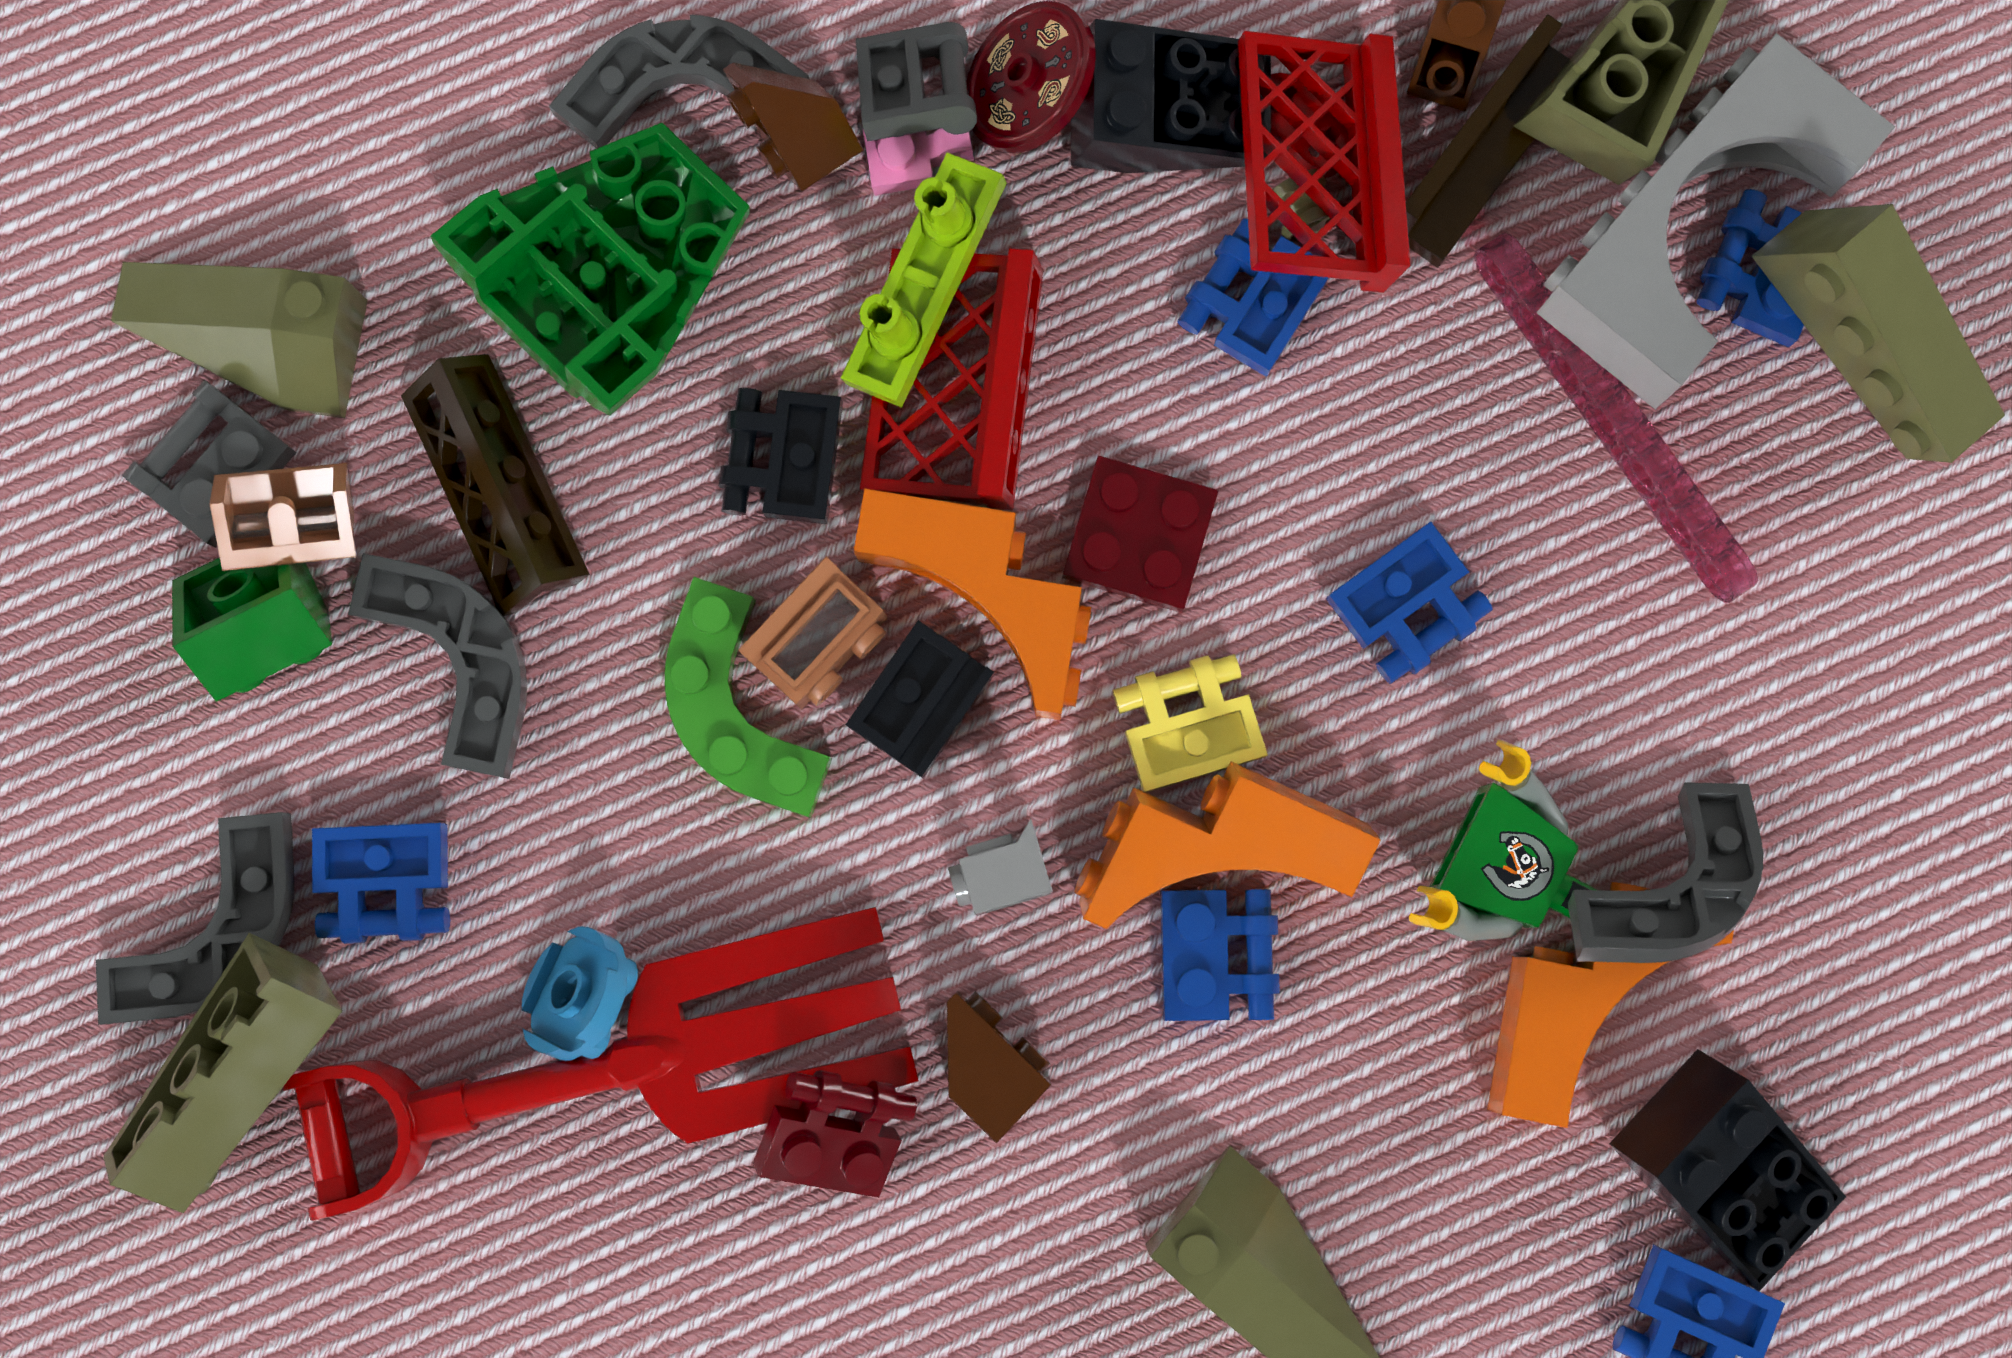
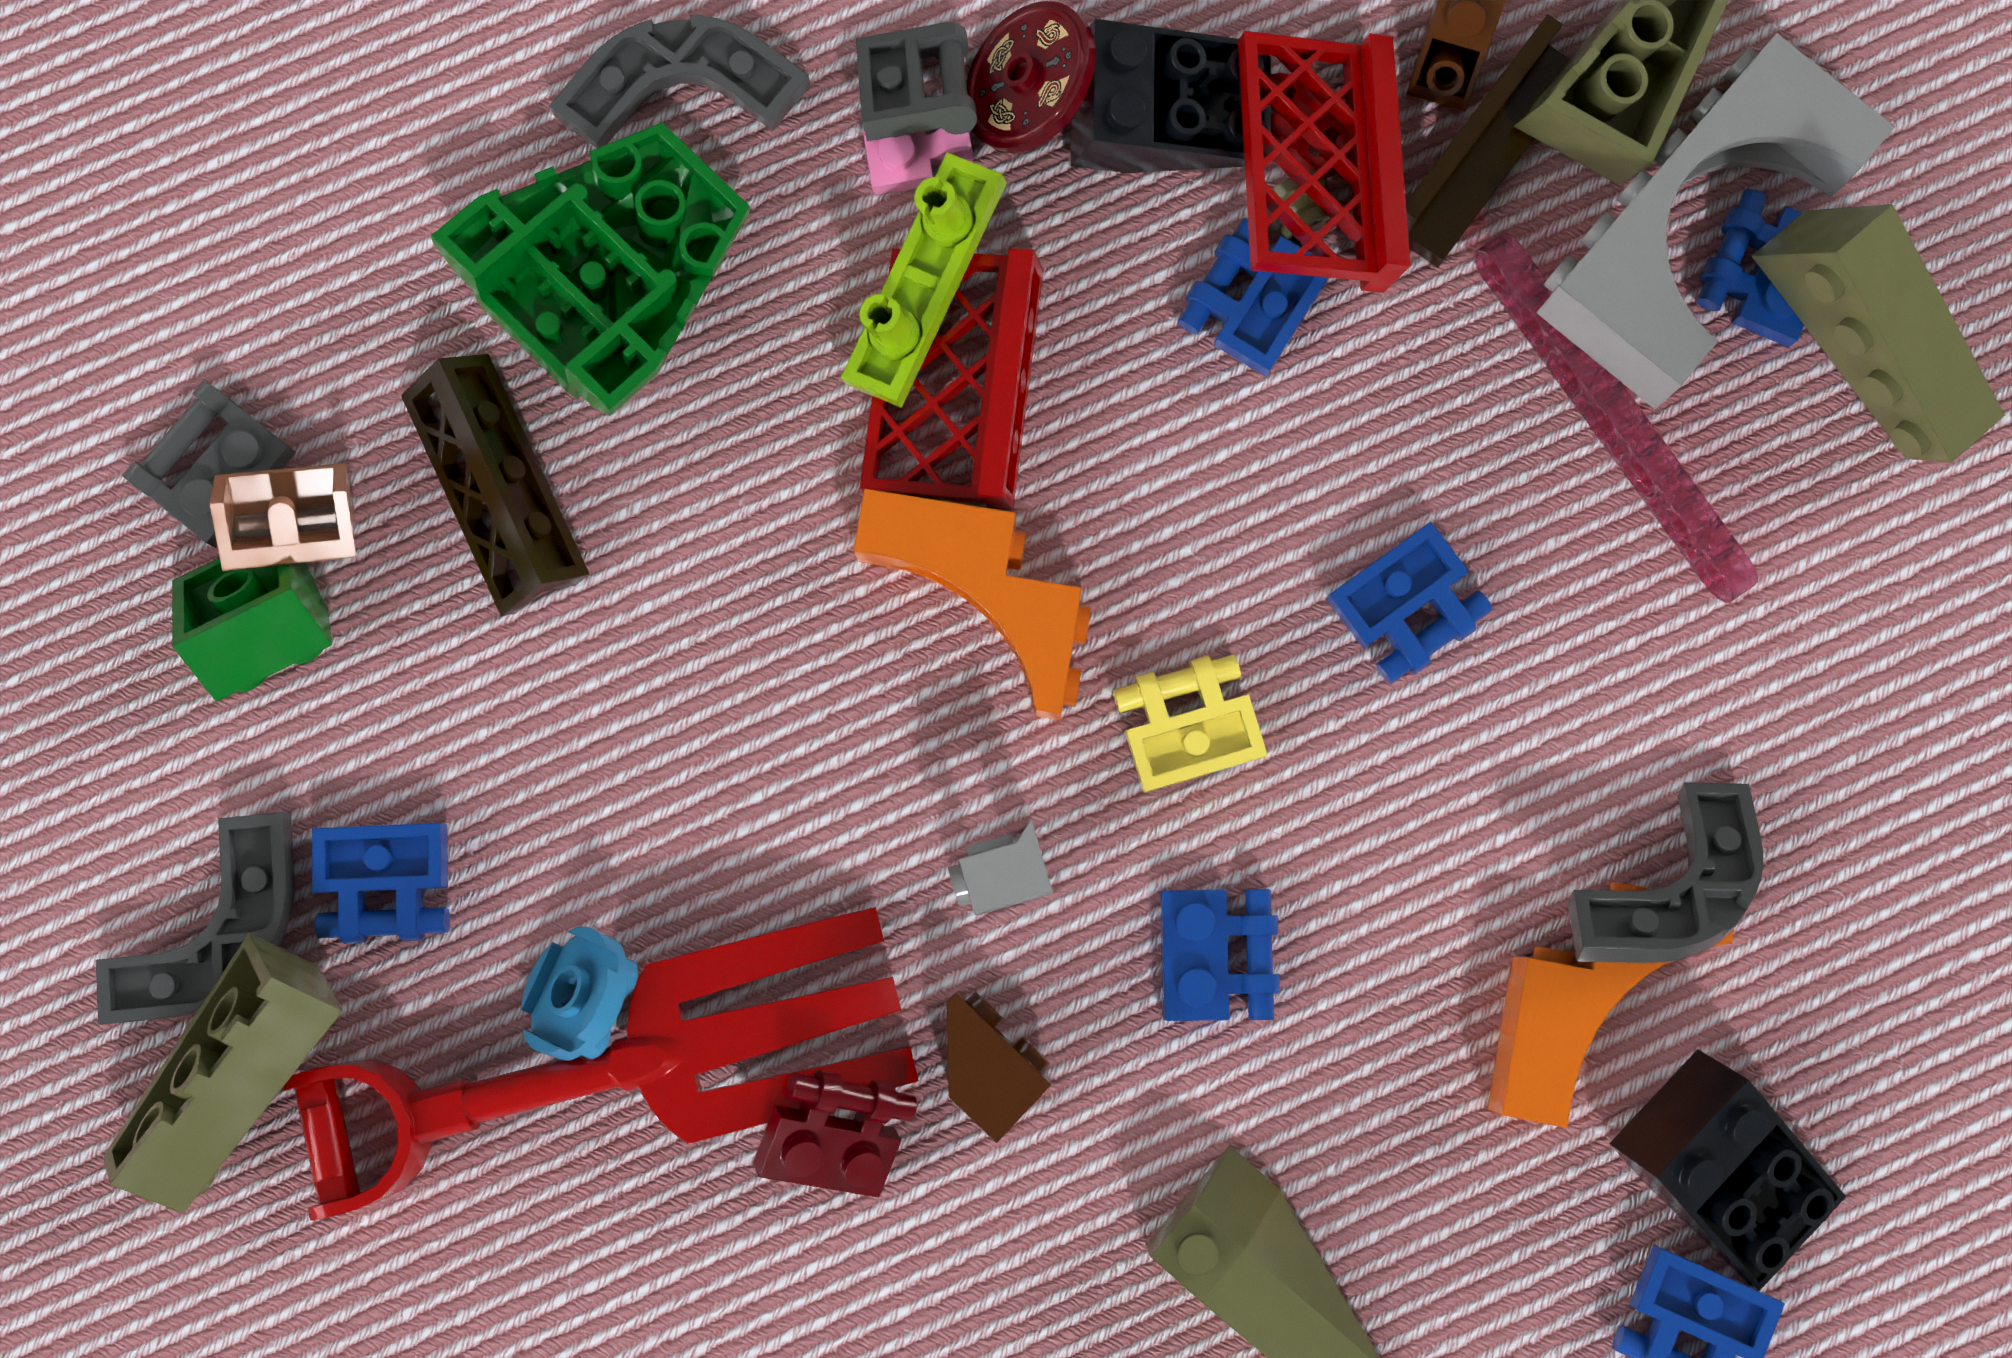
(258, 327): olive wedge -> none
(479, 645): dark grey plate -> none
(707, 714): bright green plate -> none
(798, 121): reddish brown slope -> none
(800, 455): black plate -> none
(815, 635): nougat window -> none
(920, 699): black plate -> none
(1140, 534): dark red plate -> none
(1245, 827): orange arch -> none
(1504, 859): torso -> none

